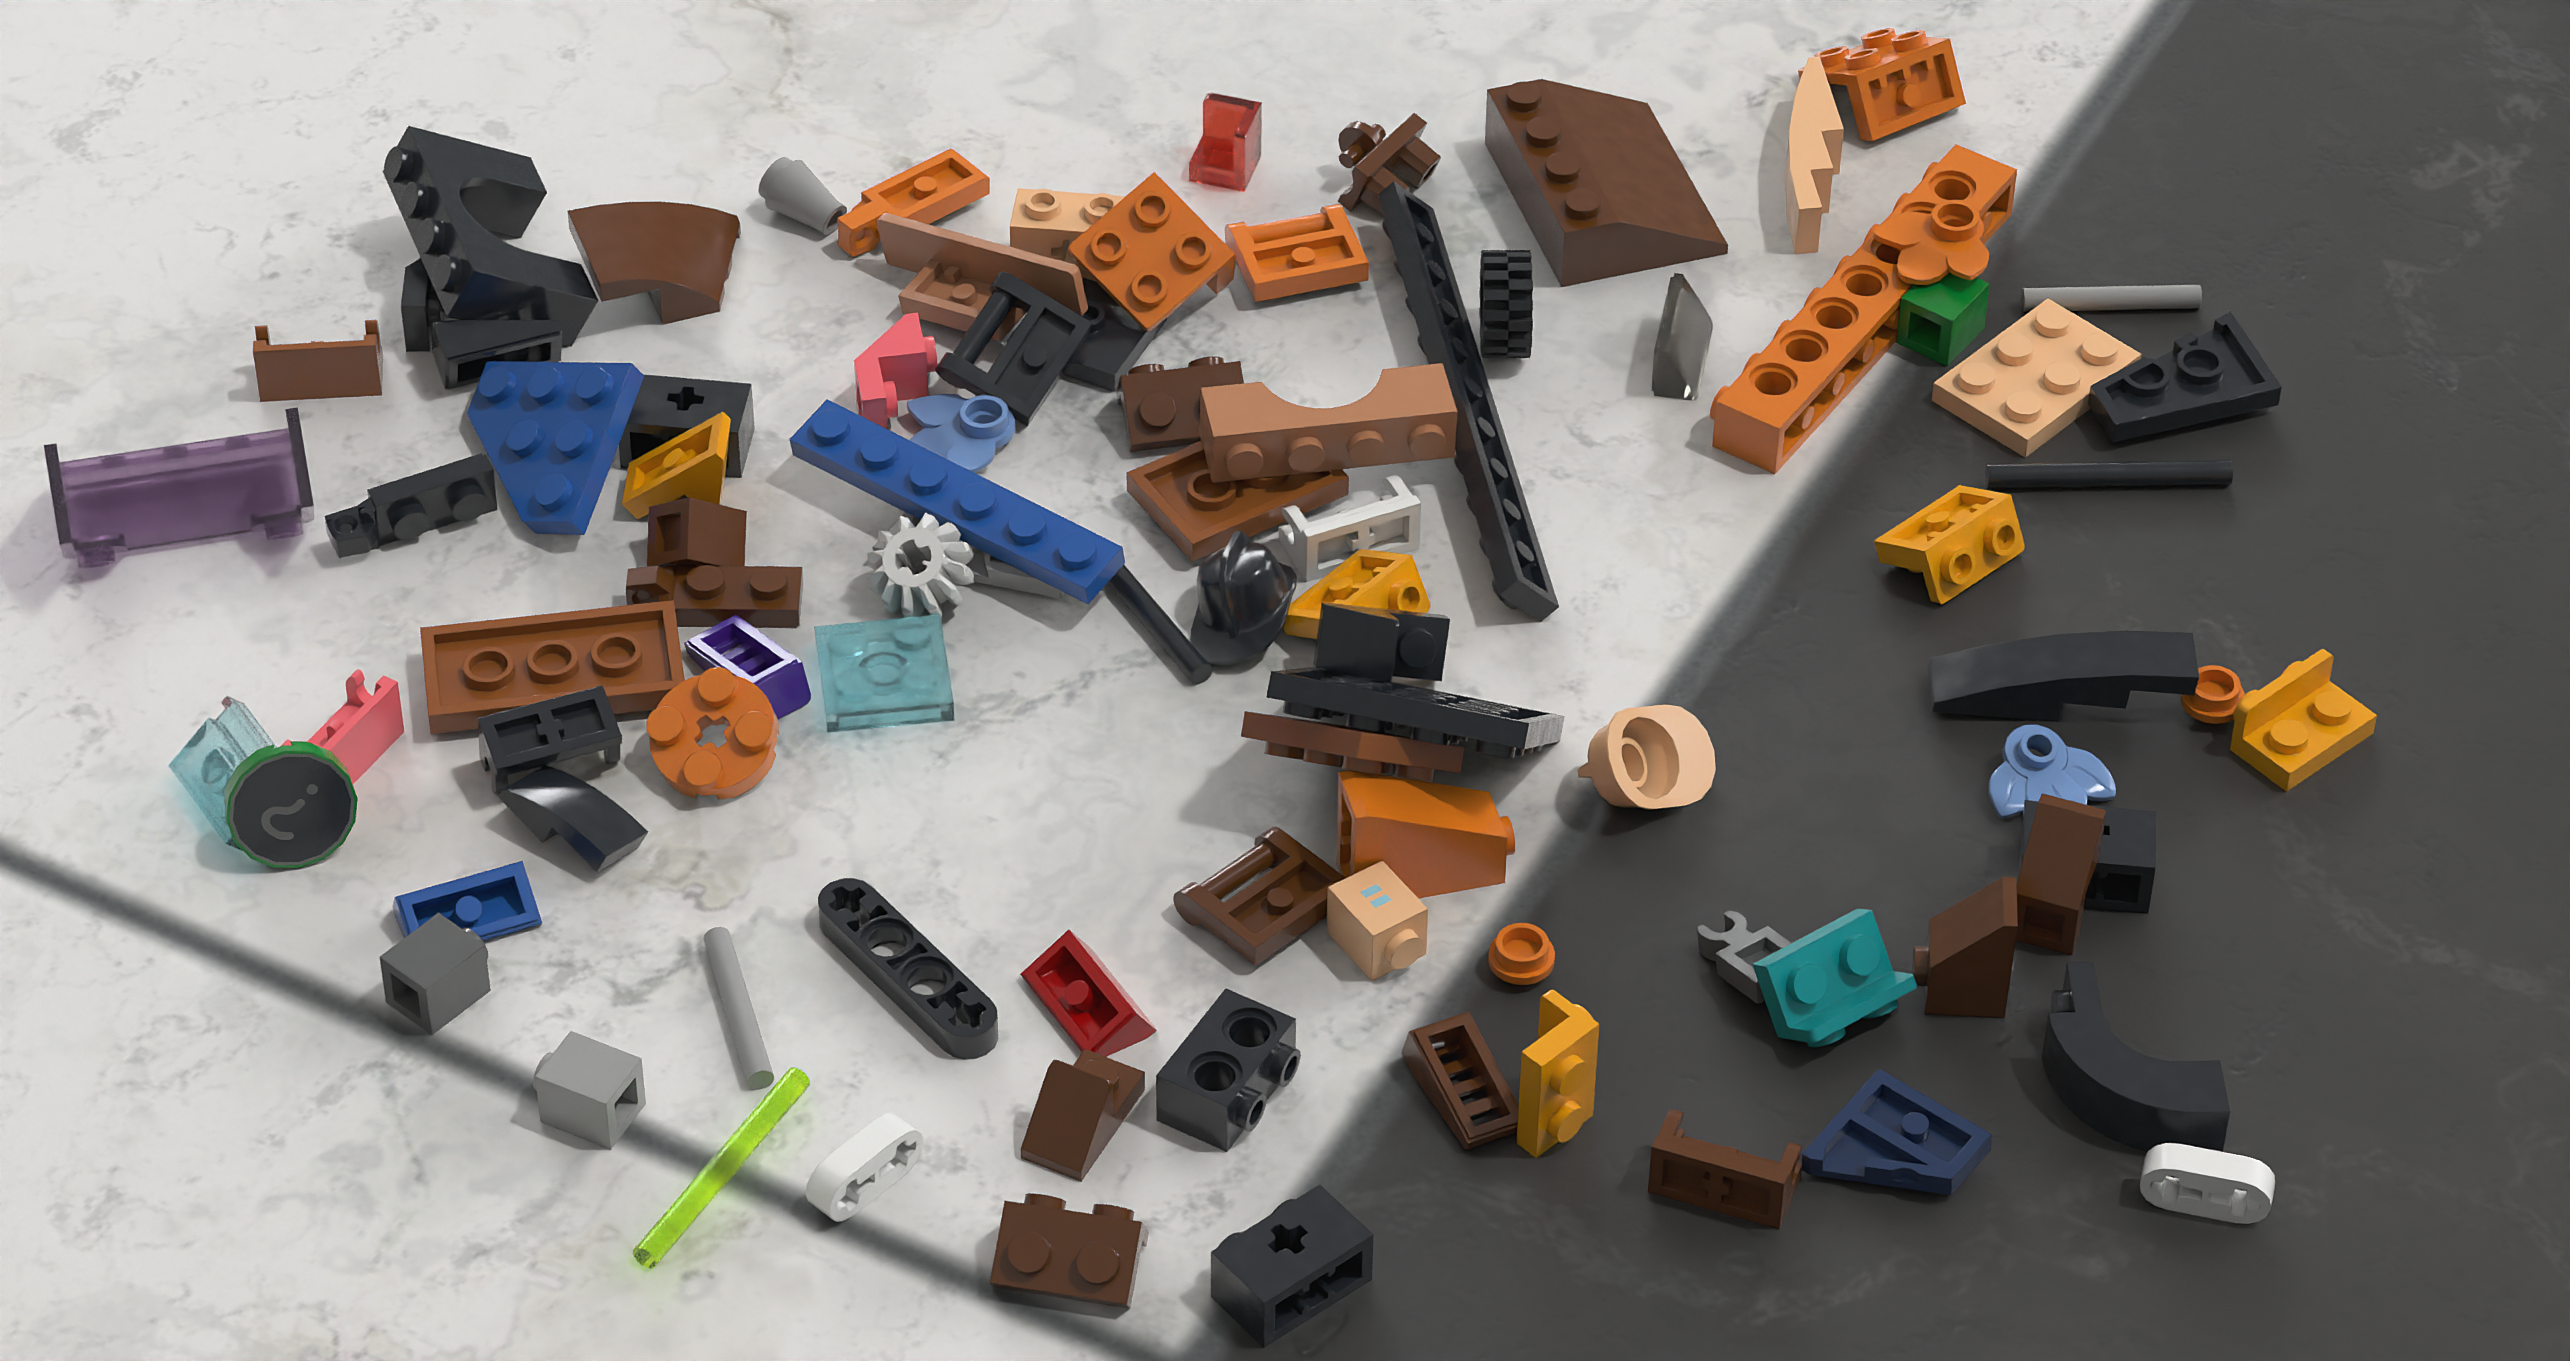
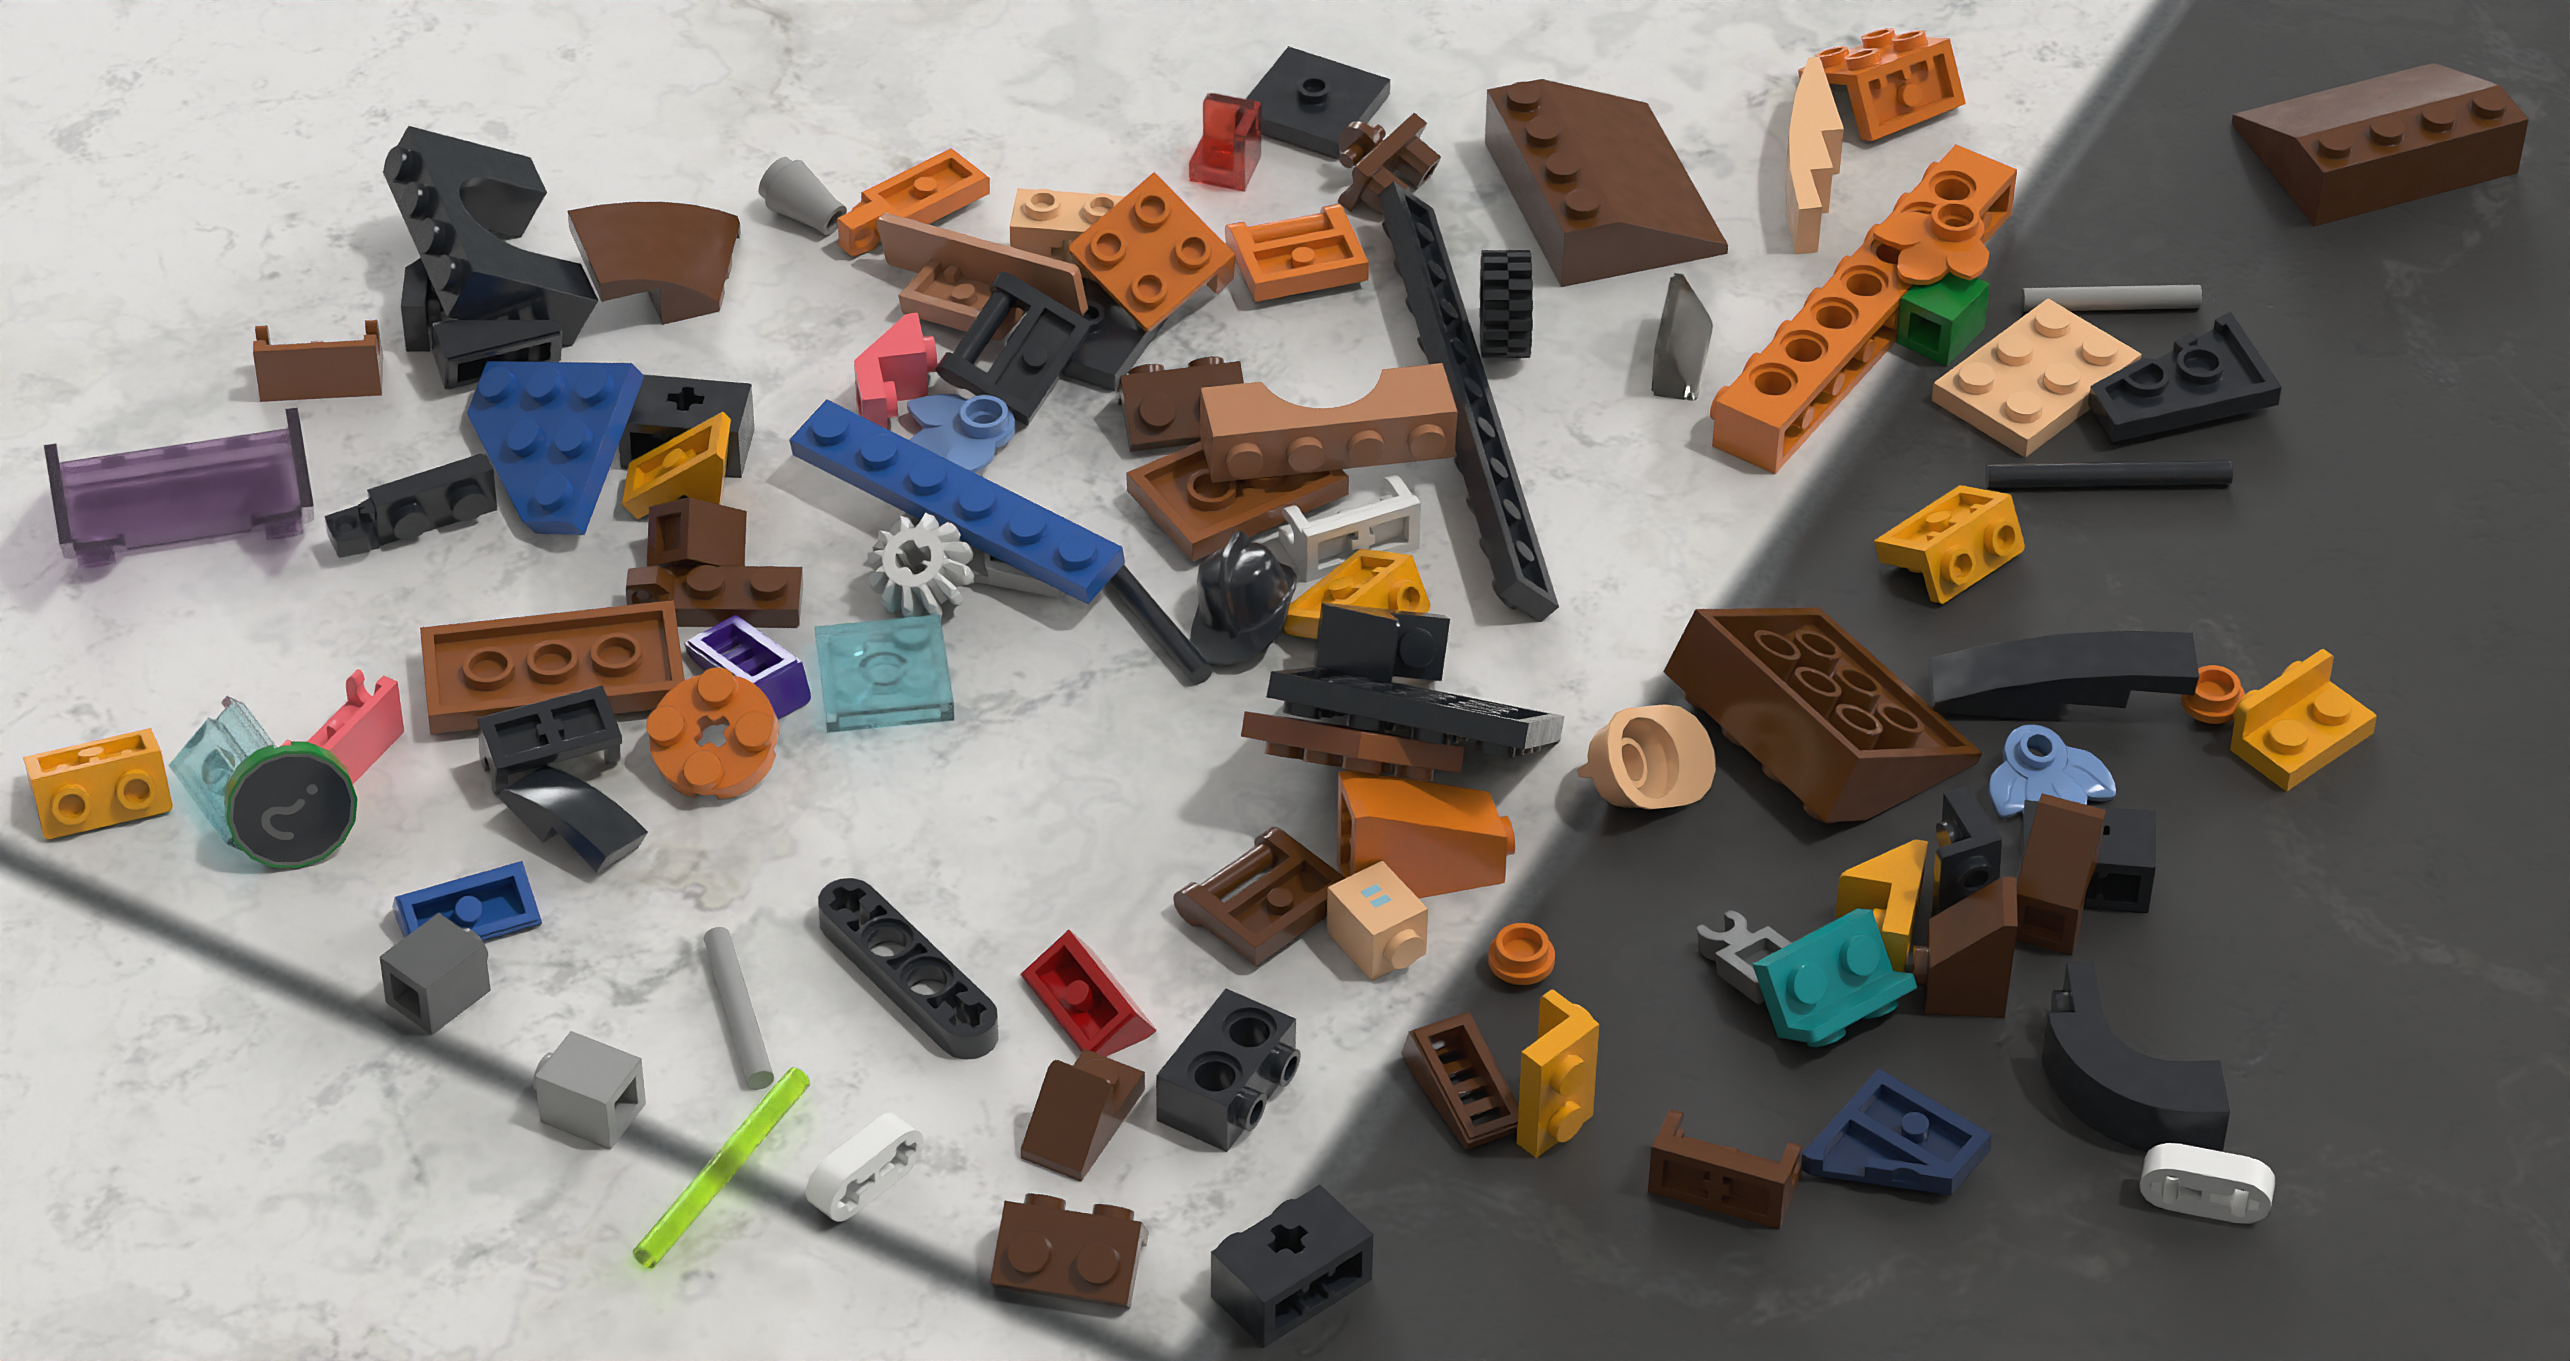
(98, 783): none -> light orange bracket
(1315, 98): none -> black plate
(1815, 709): none -> reddish brown slope
(1892, 890): none -> light orange slope
(1967, 852): none -> black bracket
(2386, 140): none -> reddish brown slope

